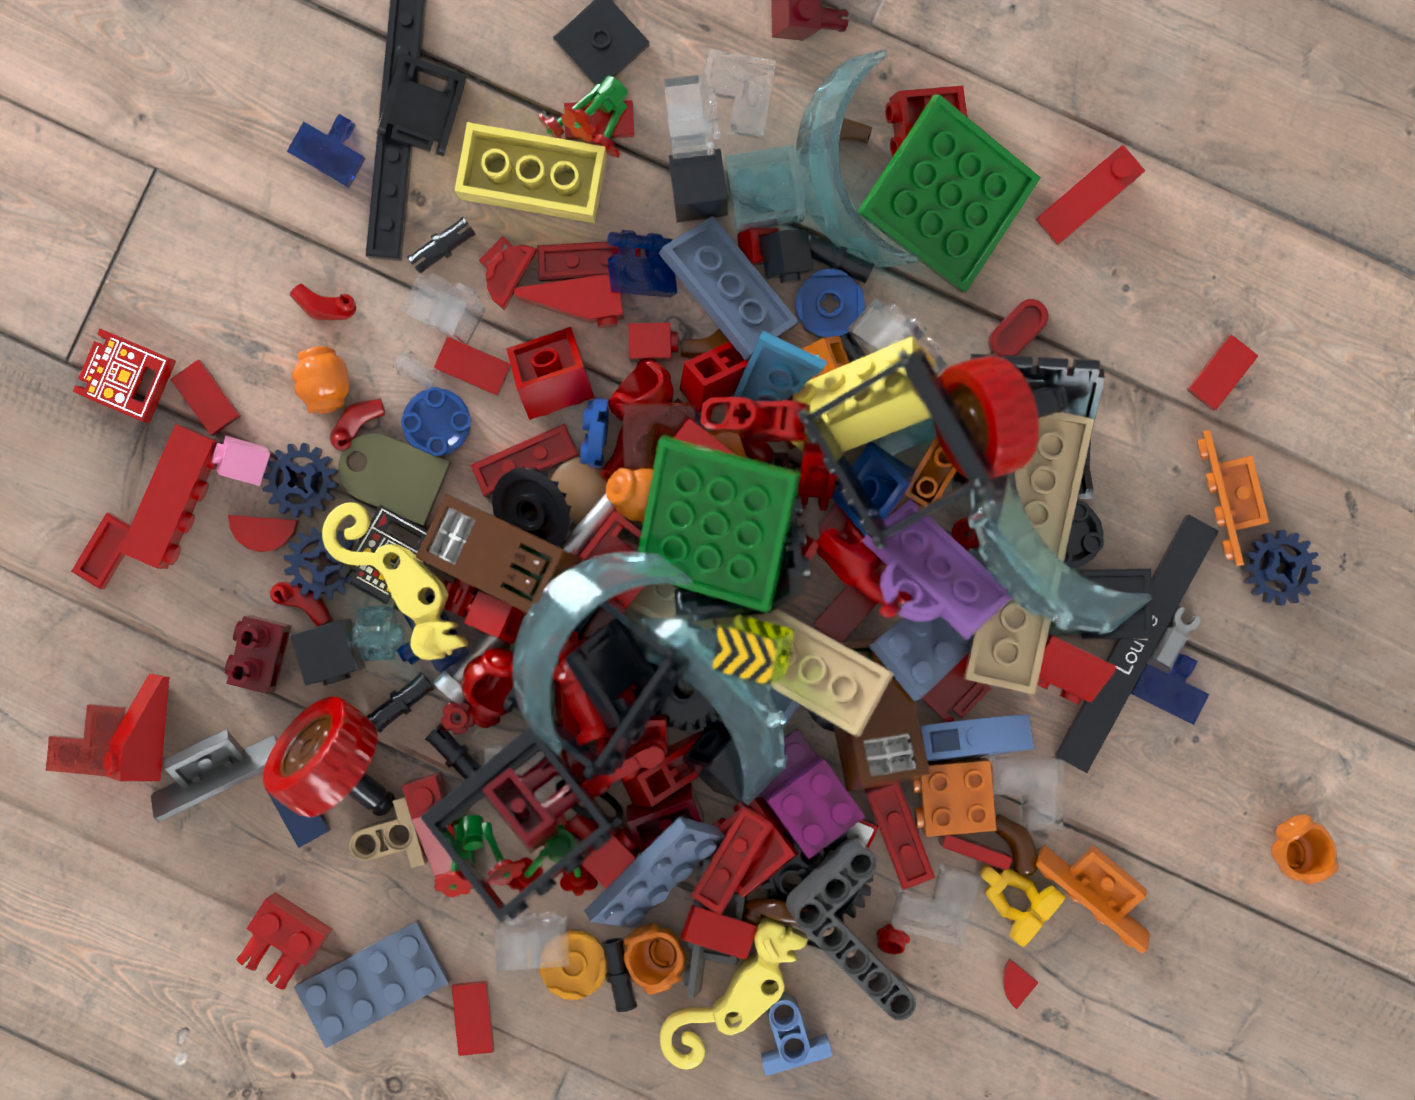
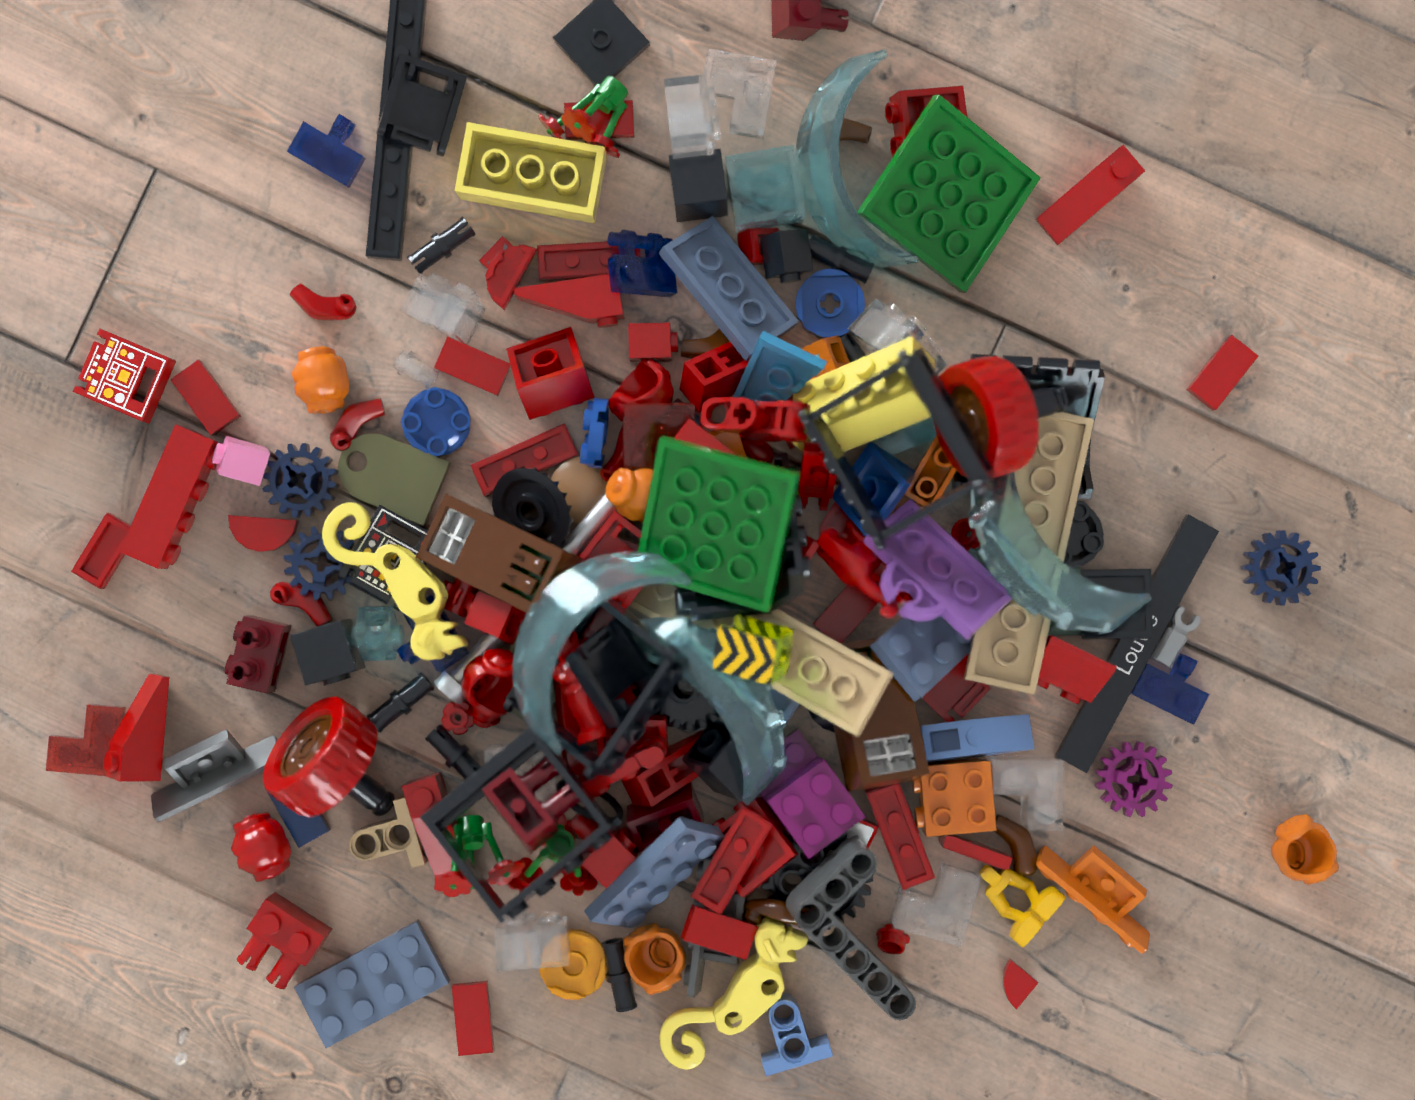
(261, 846): none -> red hair
(1018, 328): red tile -> none
(1134, 765): none -> magenta gear
(1237, 494): orange bracket -> none

